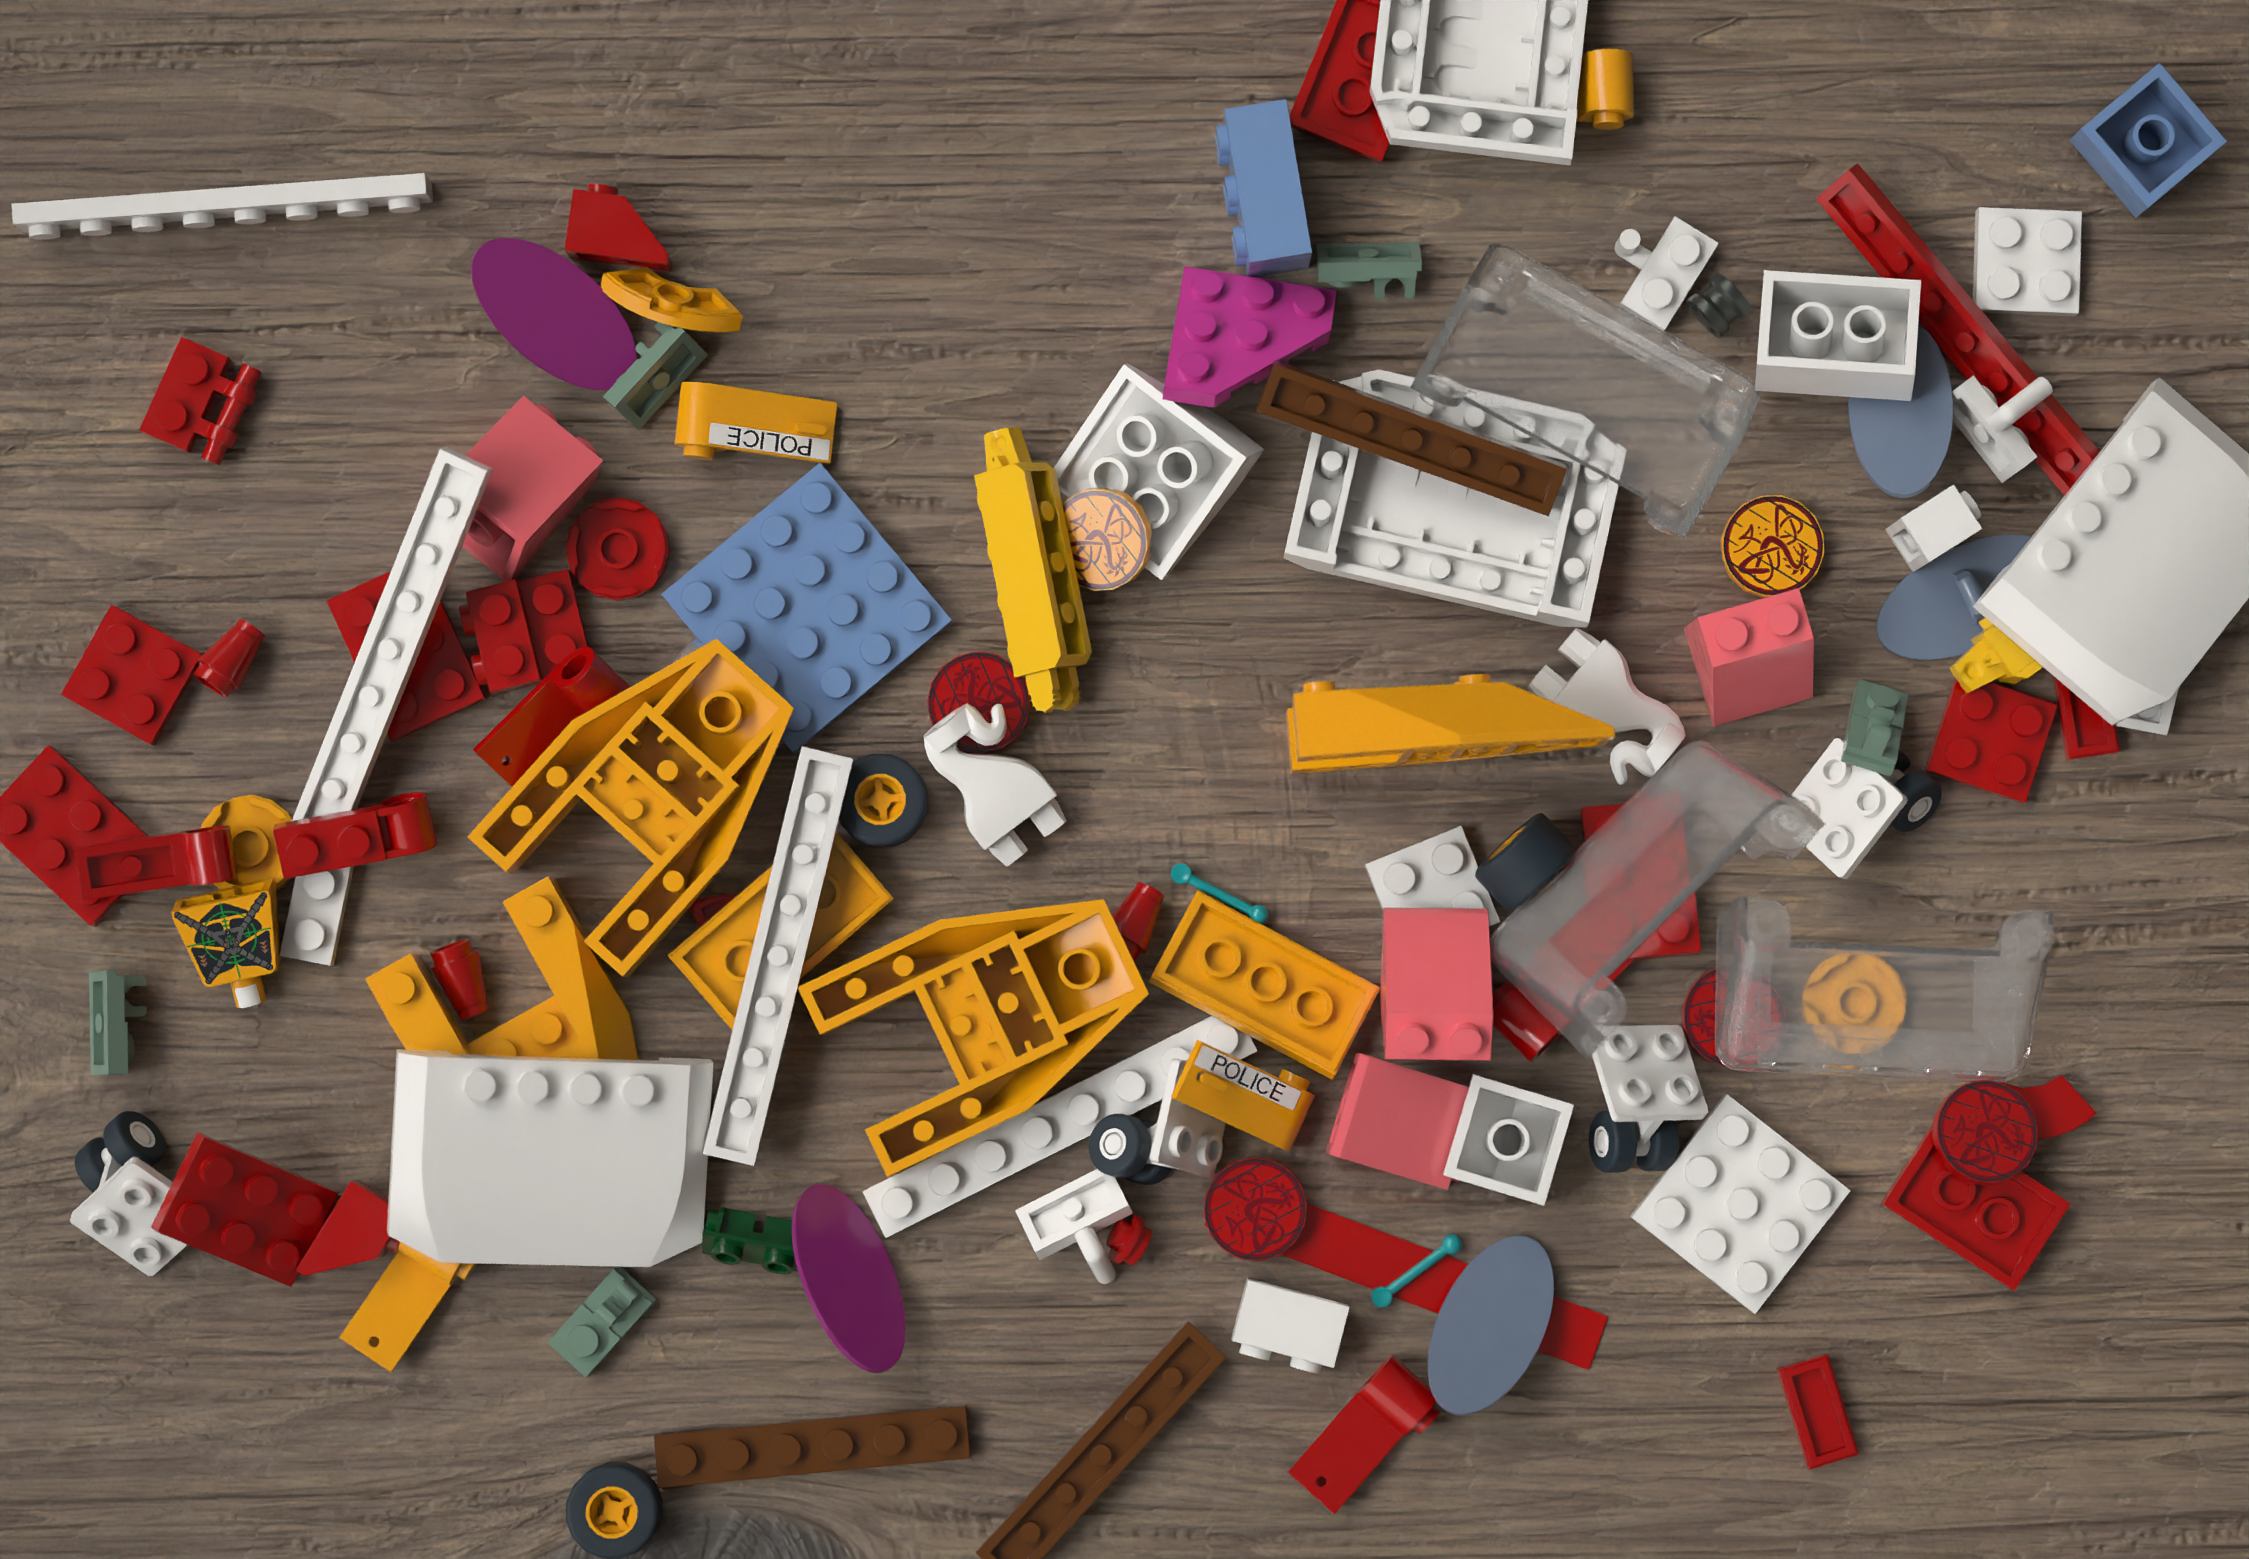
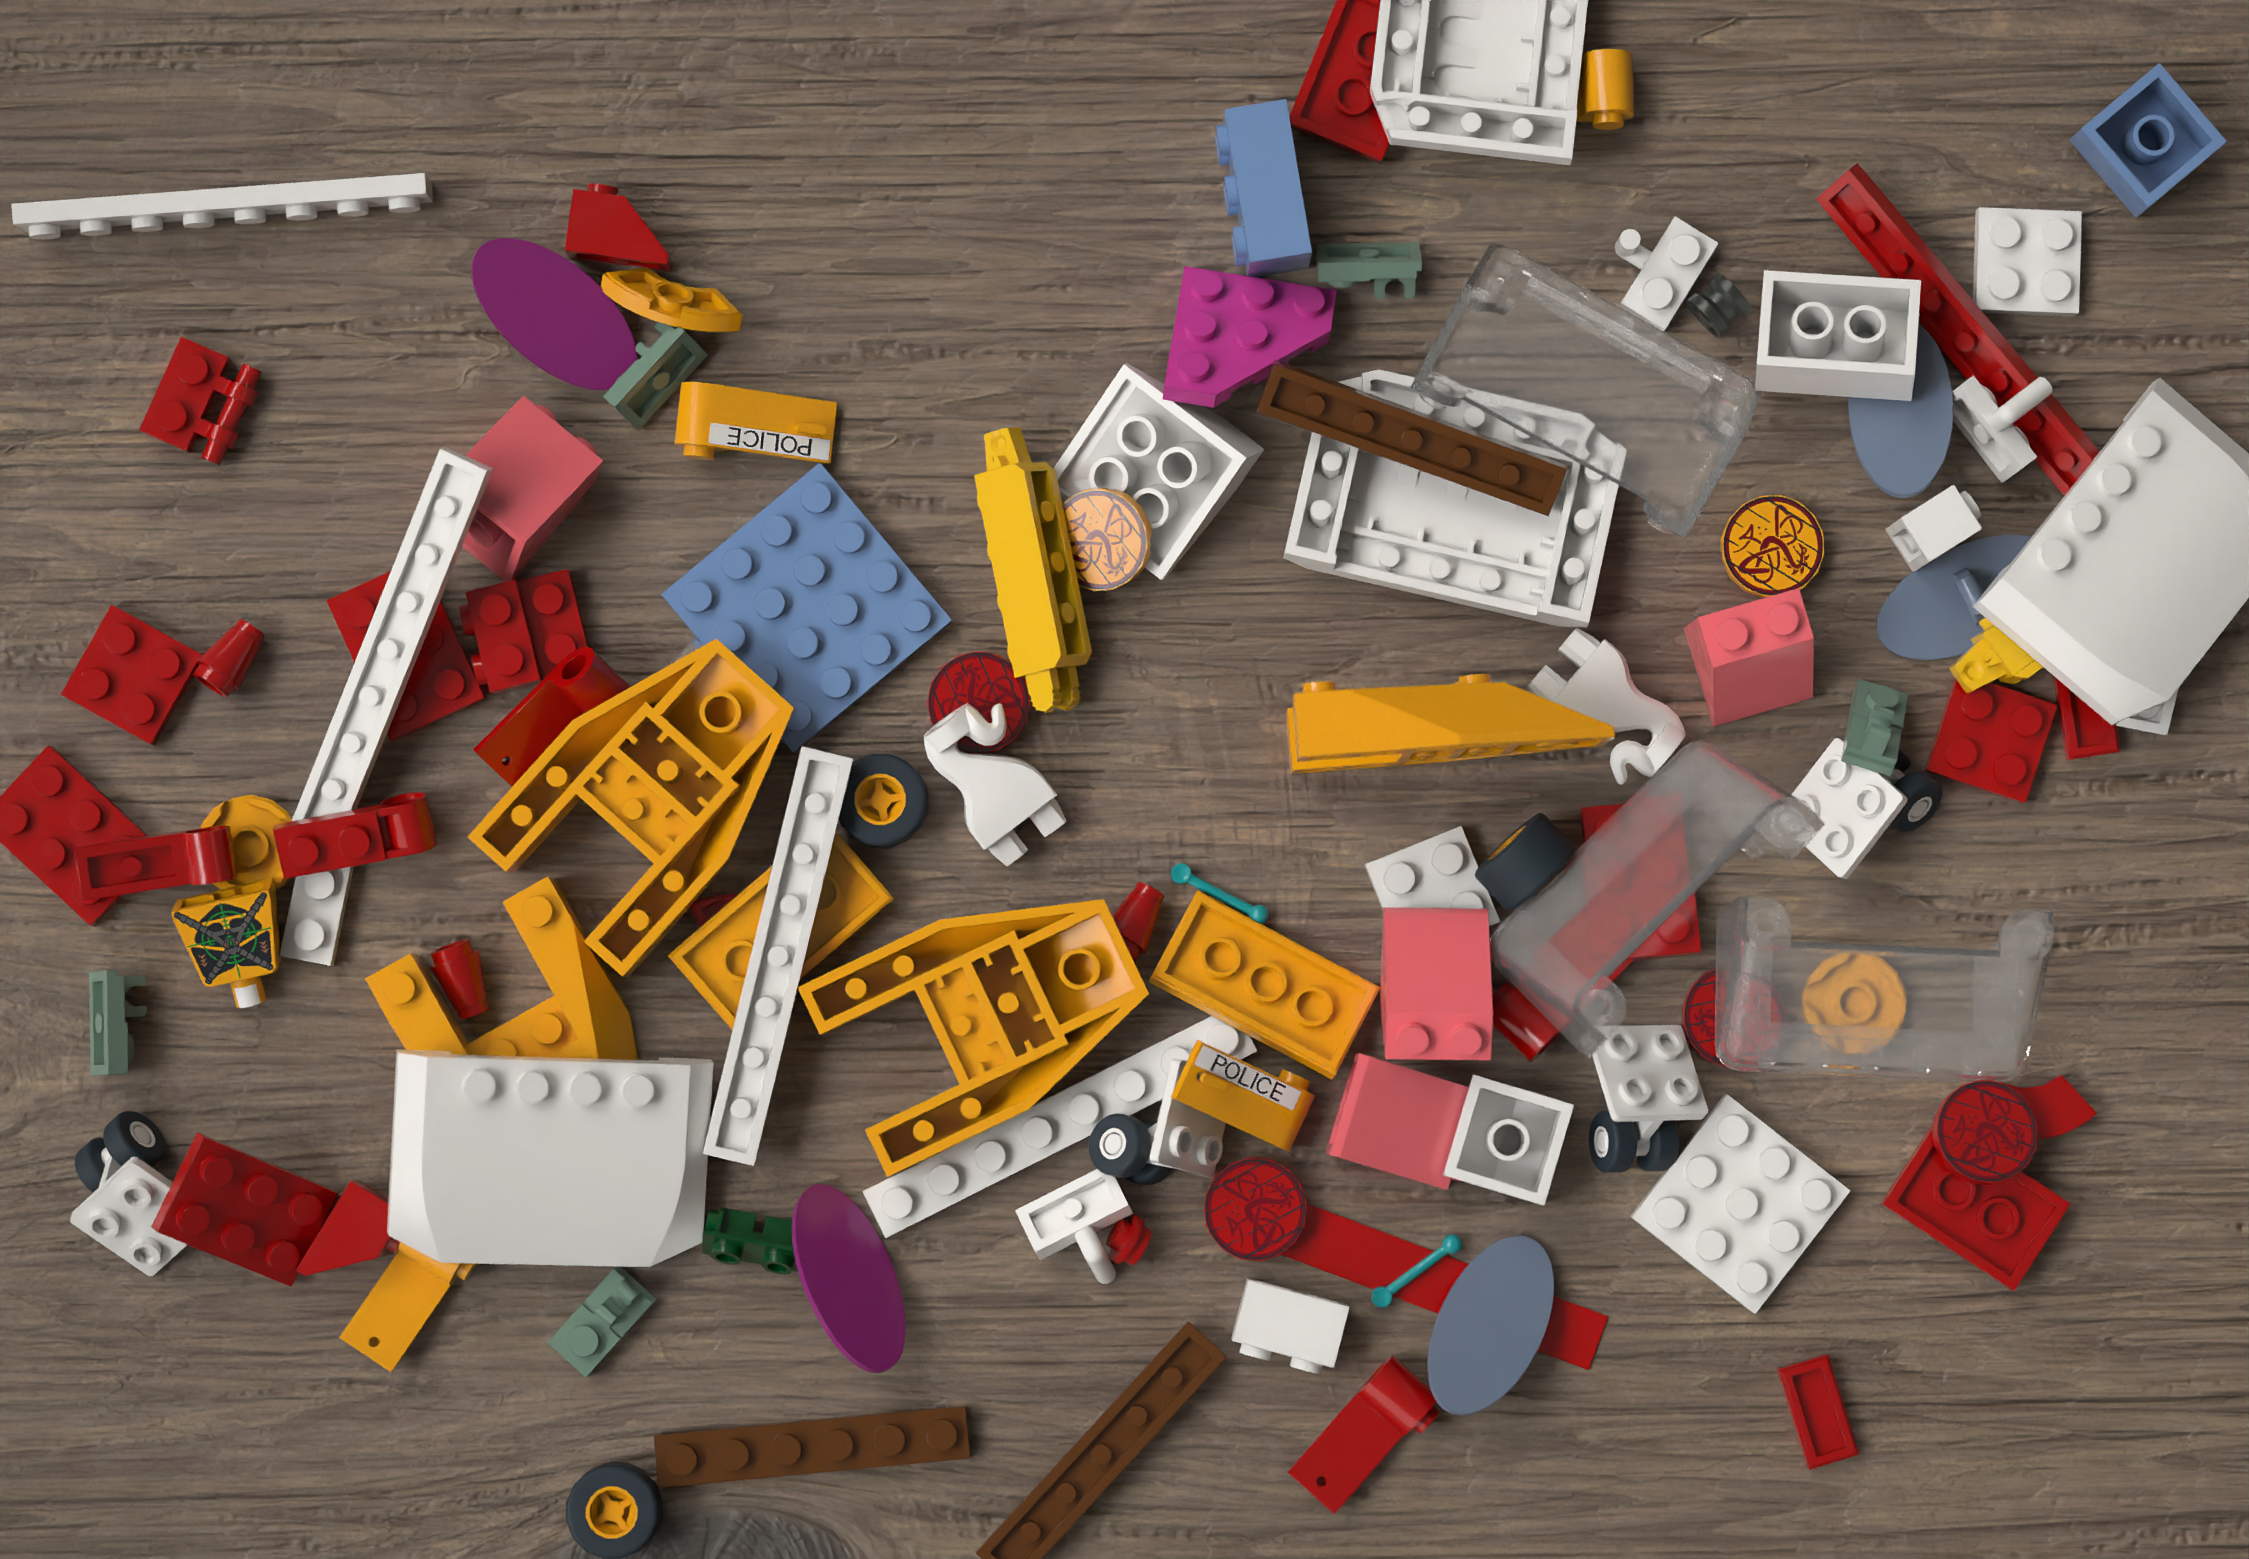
(617, 549): red tile -> none

